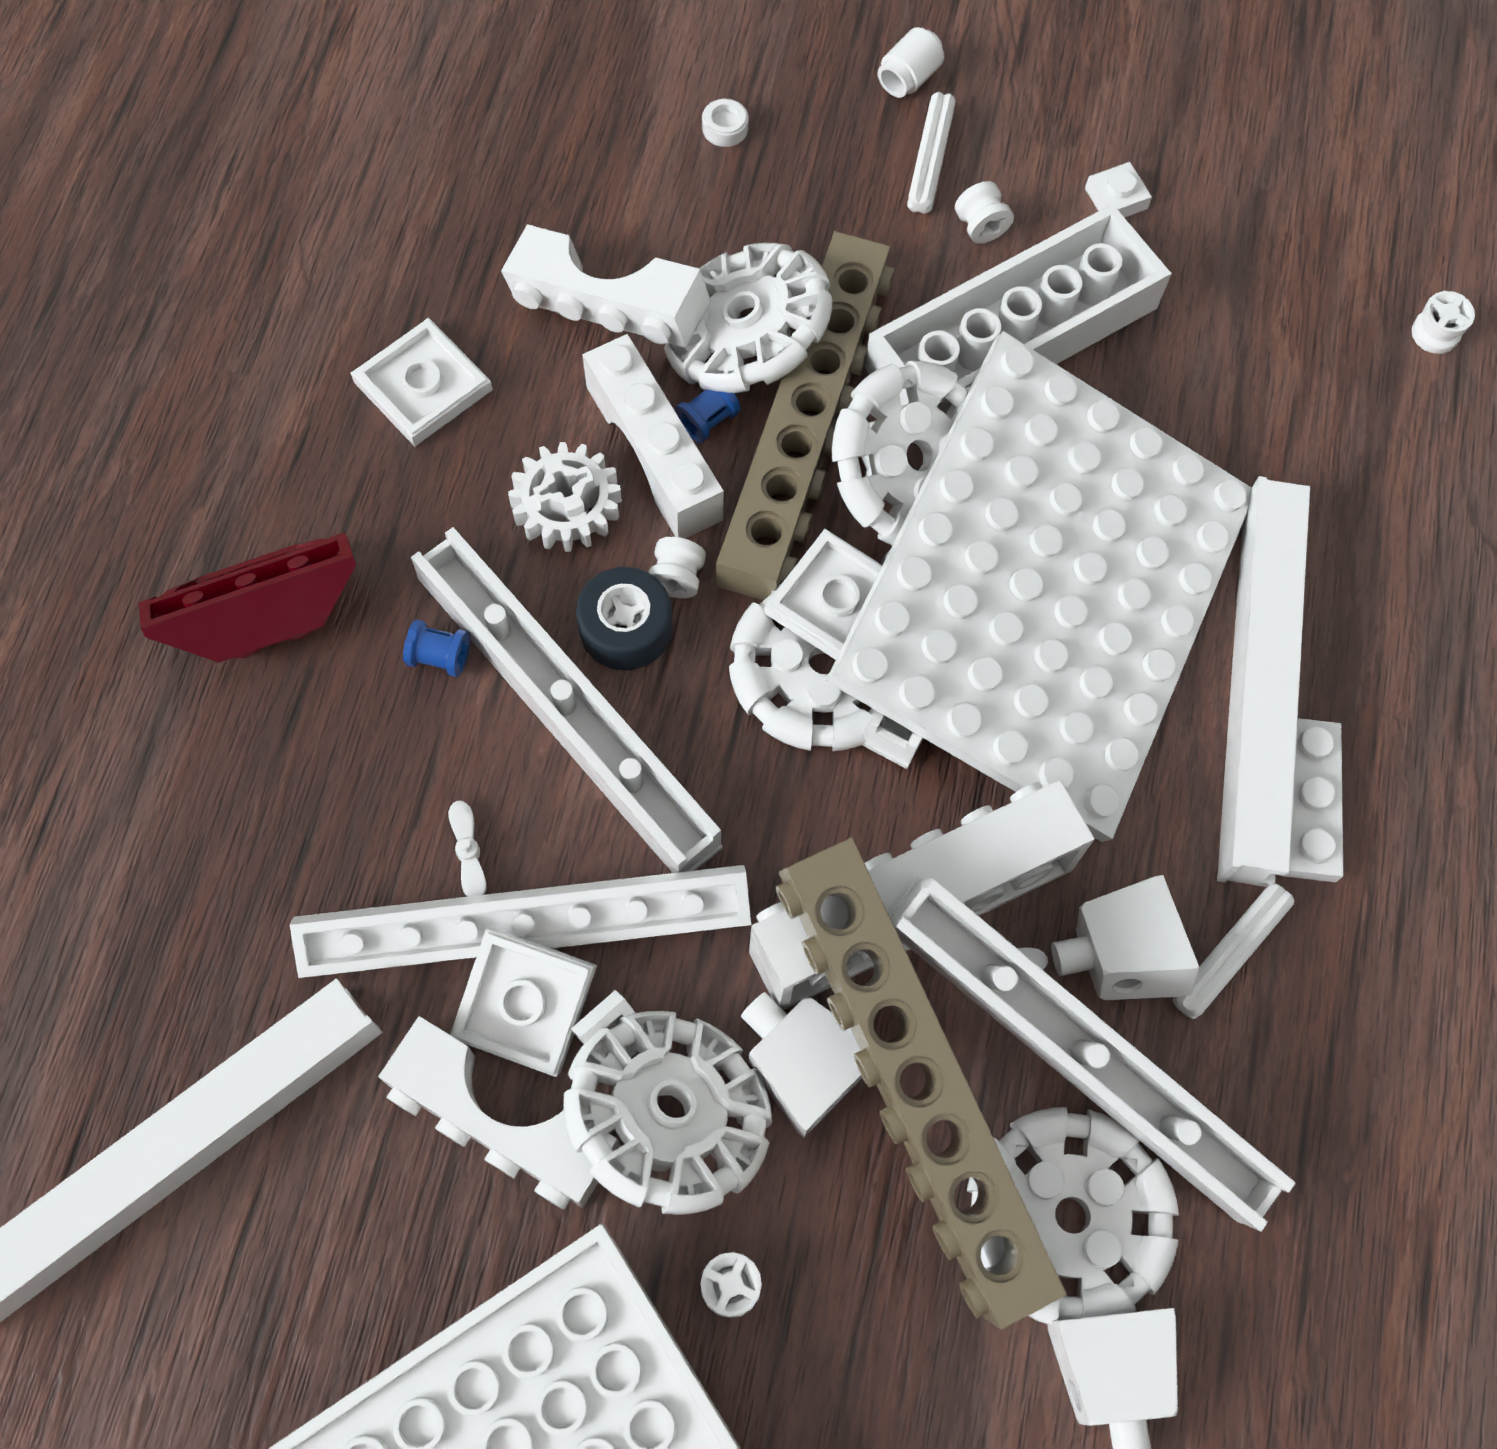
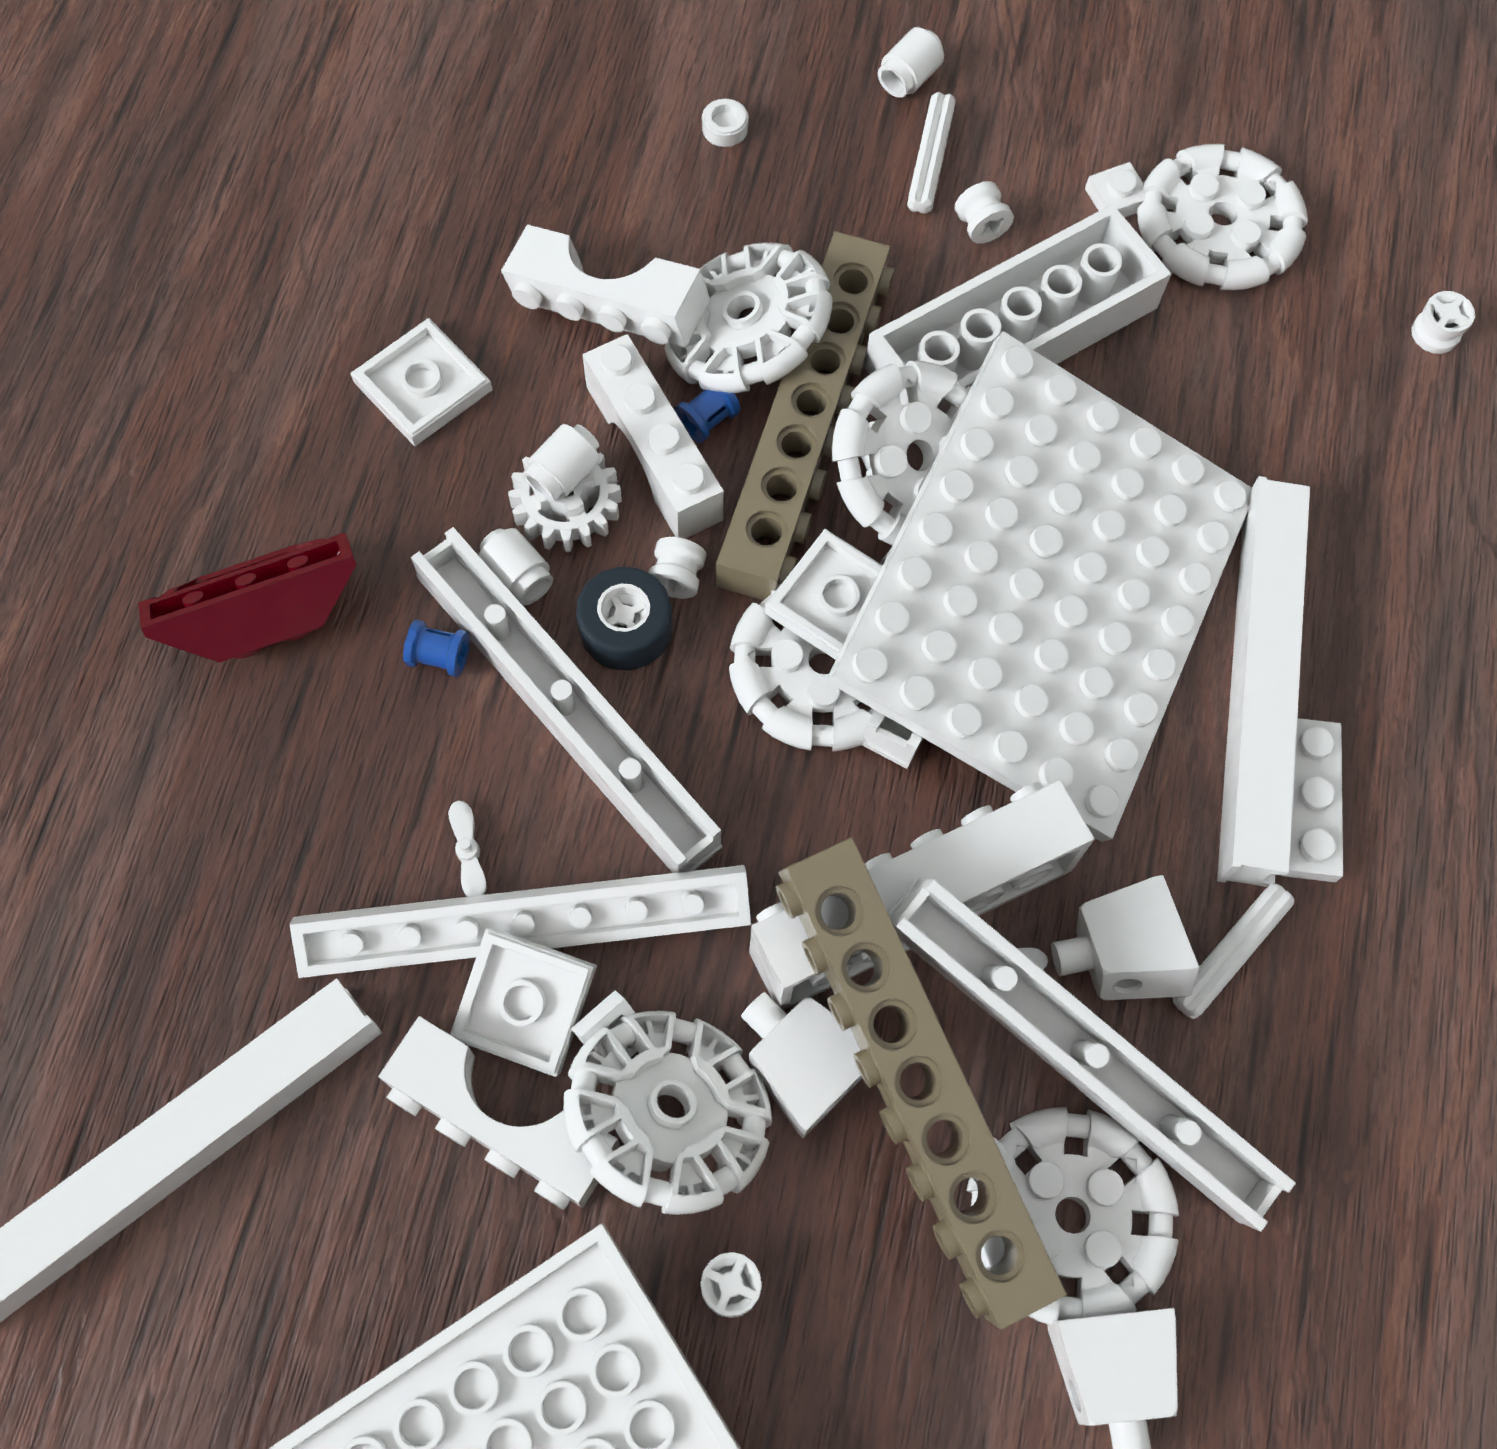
(516, 564): none -> white brick
(562, 462): none -> white brick
(1235, 197): none -> white plate

